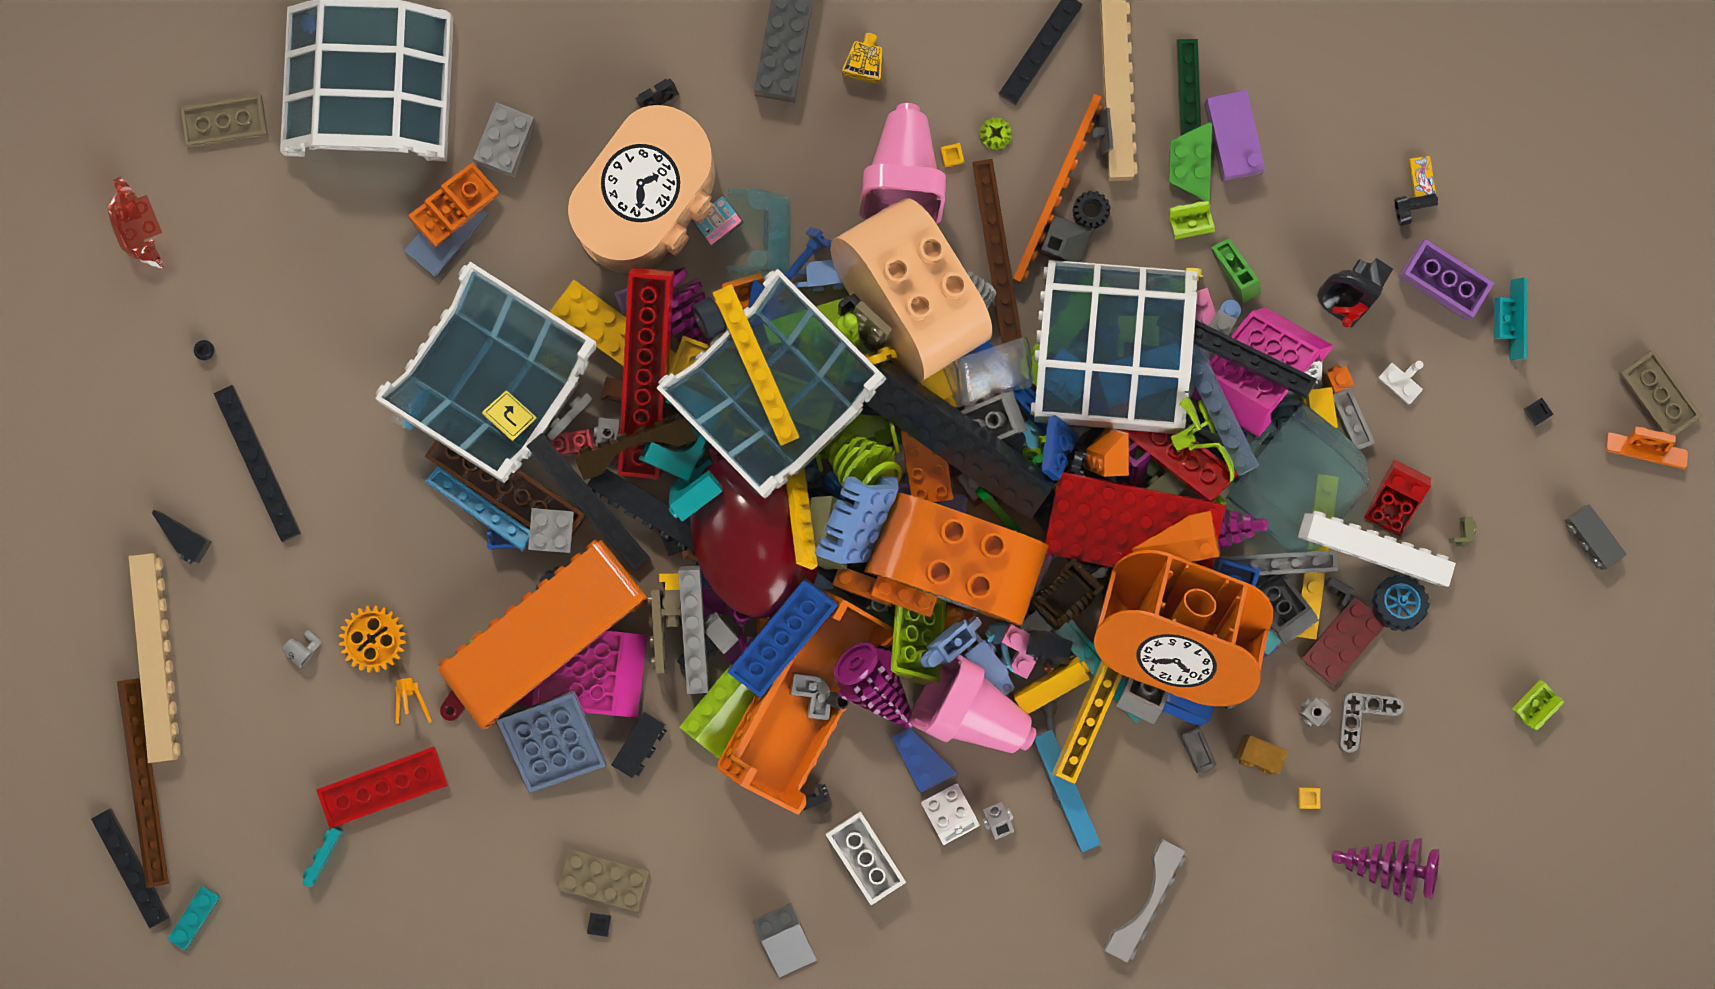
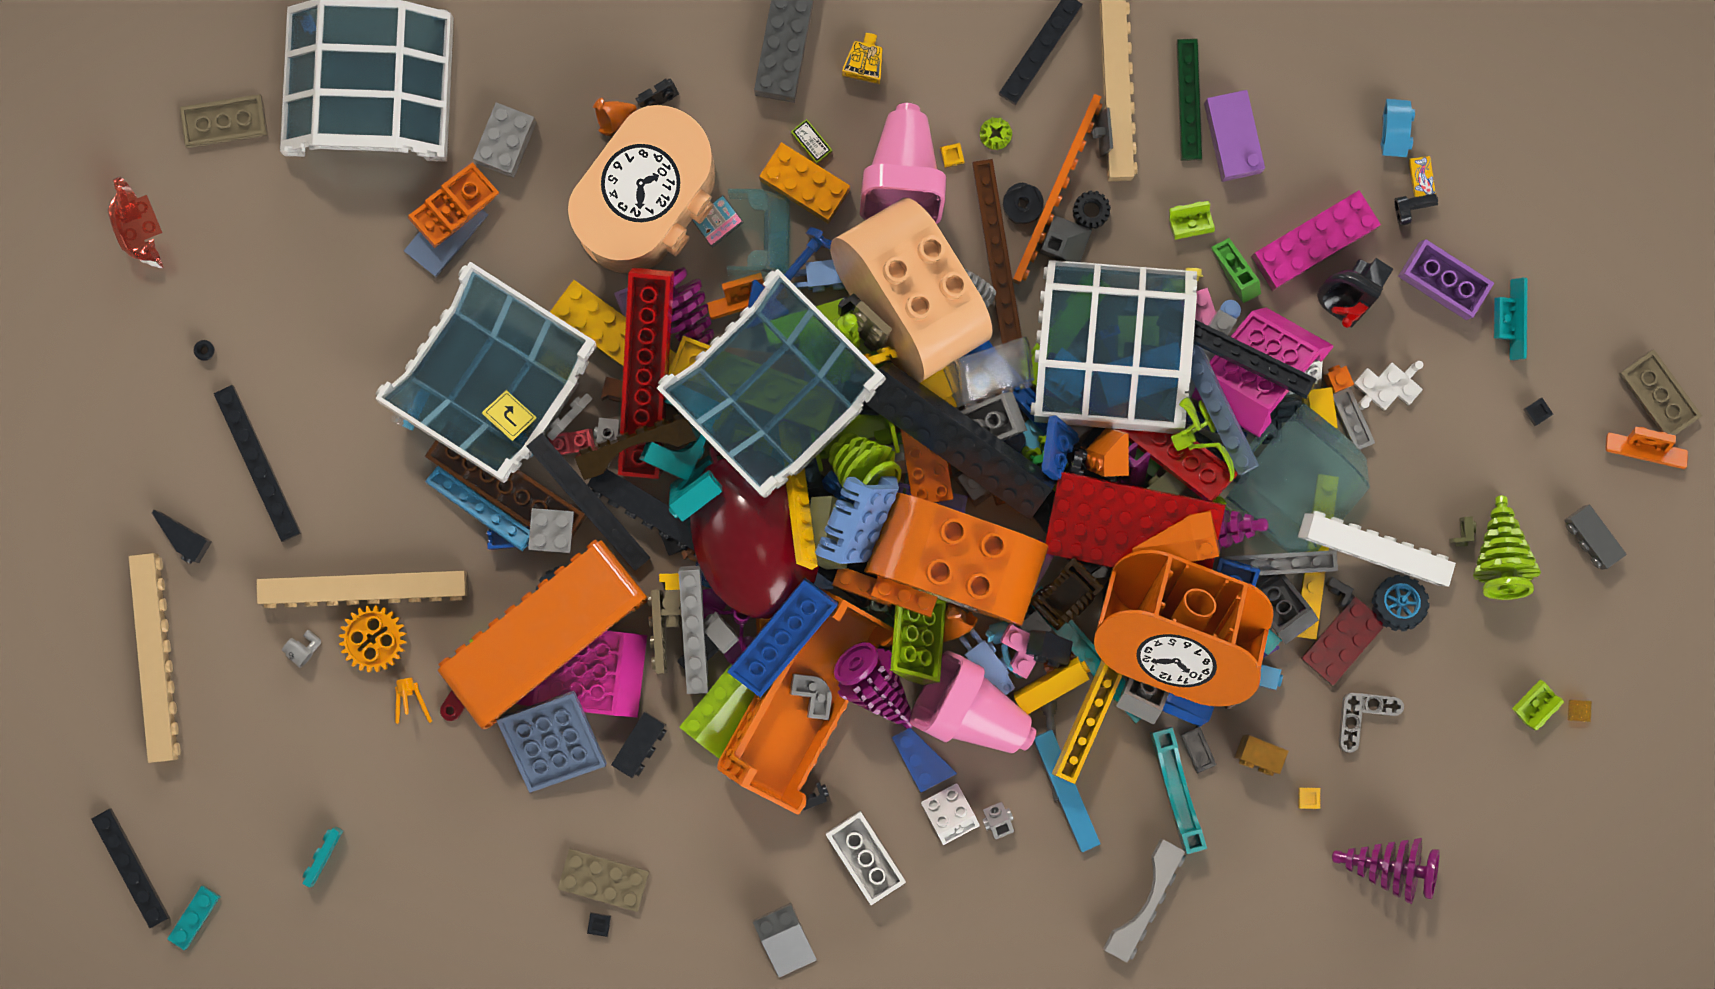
(142, 784): reddish brown plate -> none
(362, 587): none -> tan brick
(382, 787): red plate -> none
(612, 115): none -> orange hat
(708, 317): black wheel -> none
(756, 365): yellow plate -> none
(804, 183): none -> light orange brick
(811, 141): none -> tile
(836, 701): pearl dark grey hose -> none
(950, 643): light blue hinge -> none
(997, 509): green tile -> none
(1026, 192): none -> black plate
(1177, 790): none -> teal arch
(1192, 161): bright green wing -> none
(1270, 677): none -> dark azure brick
(1307, 711): light grey brick -> none
(1315, 240): none -> dark pink brick
(1374, 390): none -> white plate
(1397, 128): none -> dark azure brick
(1398, 497): red slope -> none
(1505, 557): none -> lime plant
(1579, 710): none -> clear yellow plate

